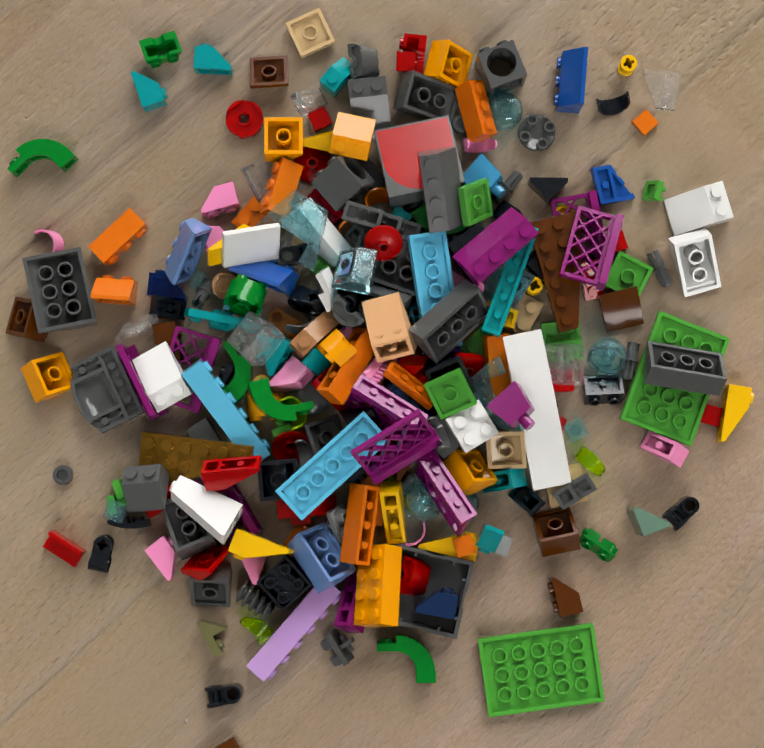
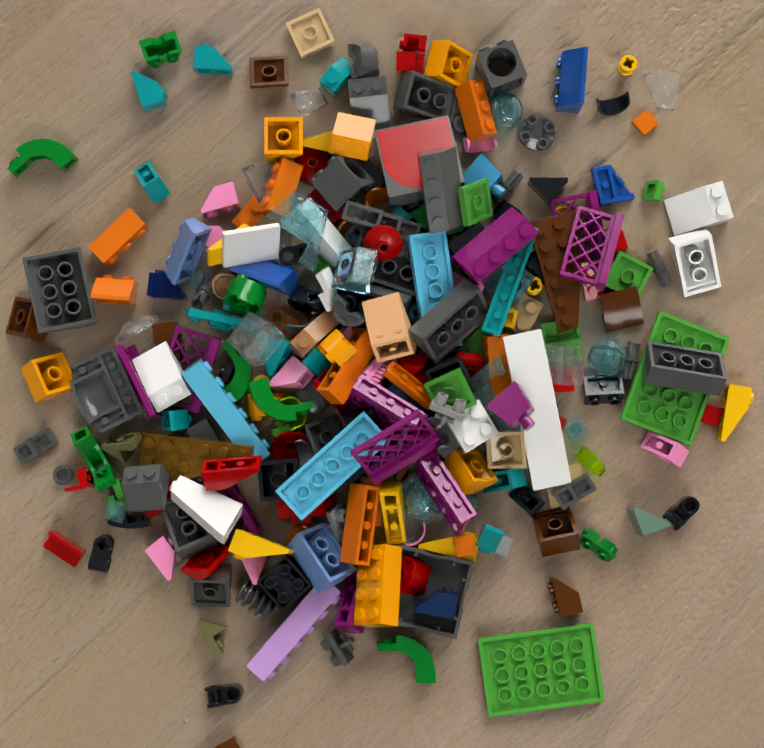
(35, 446): none -> dark grey slope
(57, 239): bright pink helmet -> none
(85, 480): none -> red panel
(96, 459): none -> green arch
(122, 445): none -> olive slope
(151, 182): none -> teal slope
(167, 307): black slope -> none
(175, 419): none -> teal slope
(245, 108): red plate -> none
(258, 628): clear neon green helmet -> none
(319, 119): red tile -> none
(456, 411): none -> light grey hips

